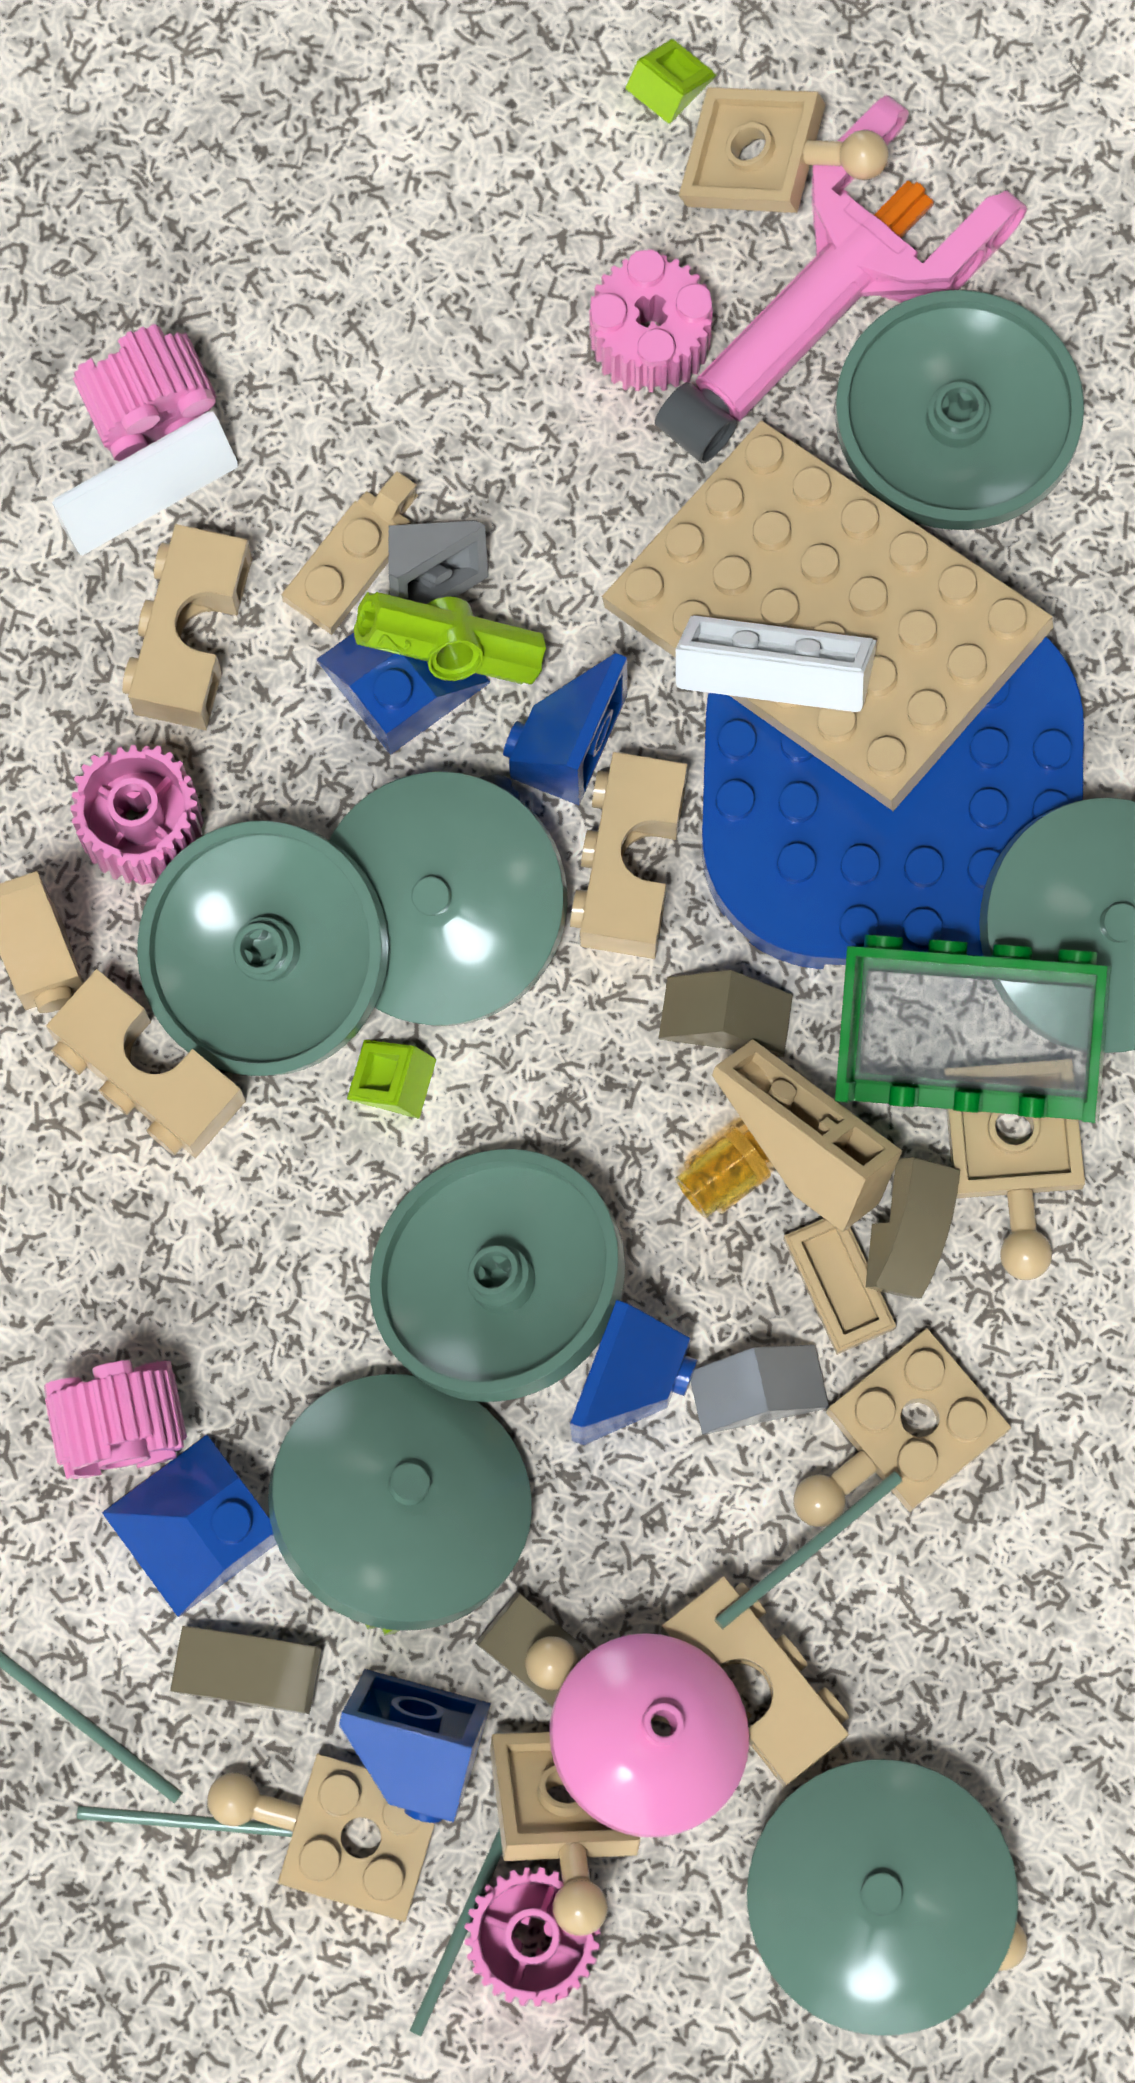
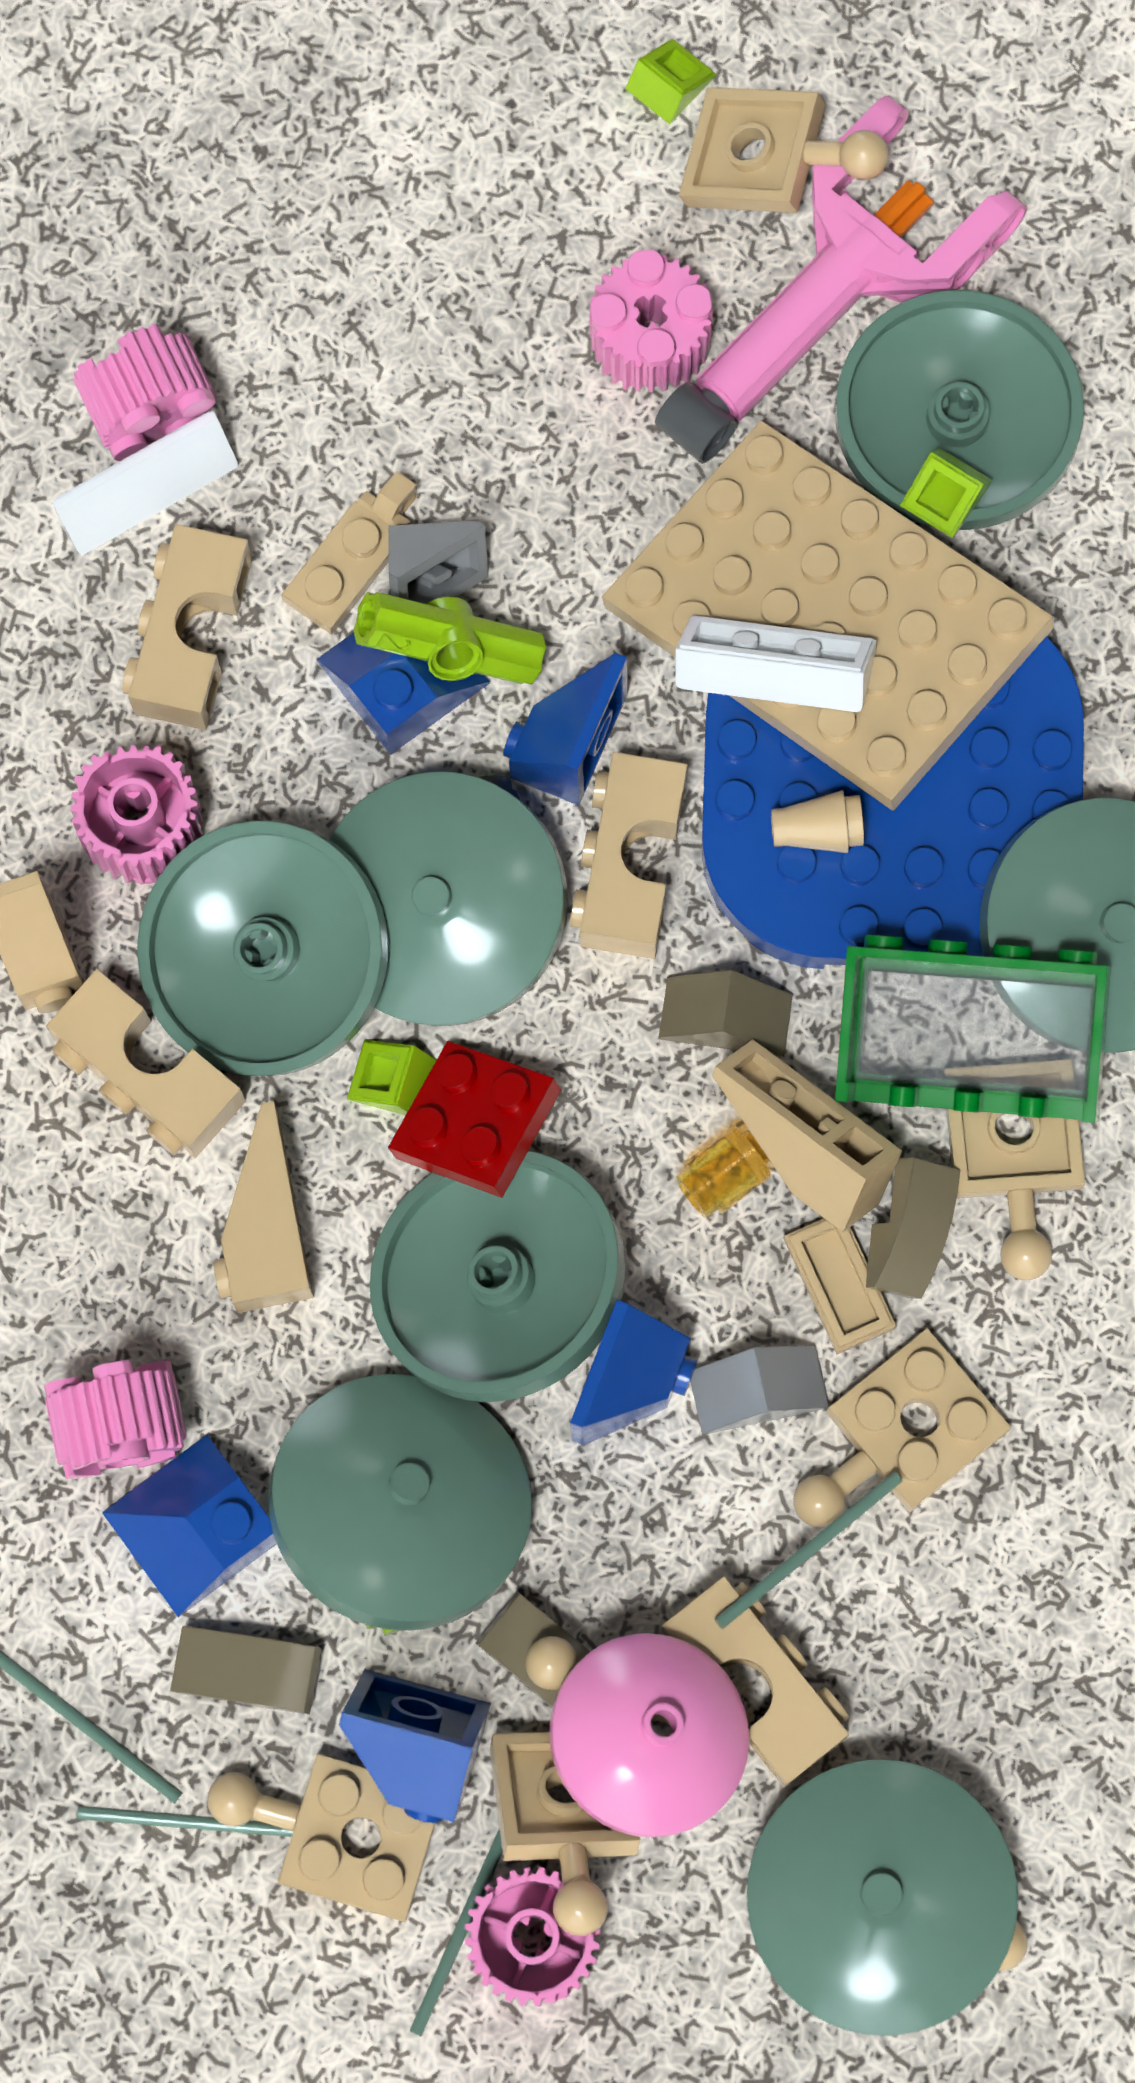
(262, 1233): none -> tan slope
(474, 1119): none -> red plate
(821, 823): none -> tan cone
(945, 492): none -> lime slope

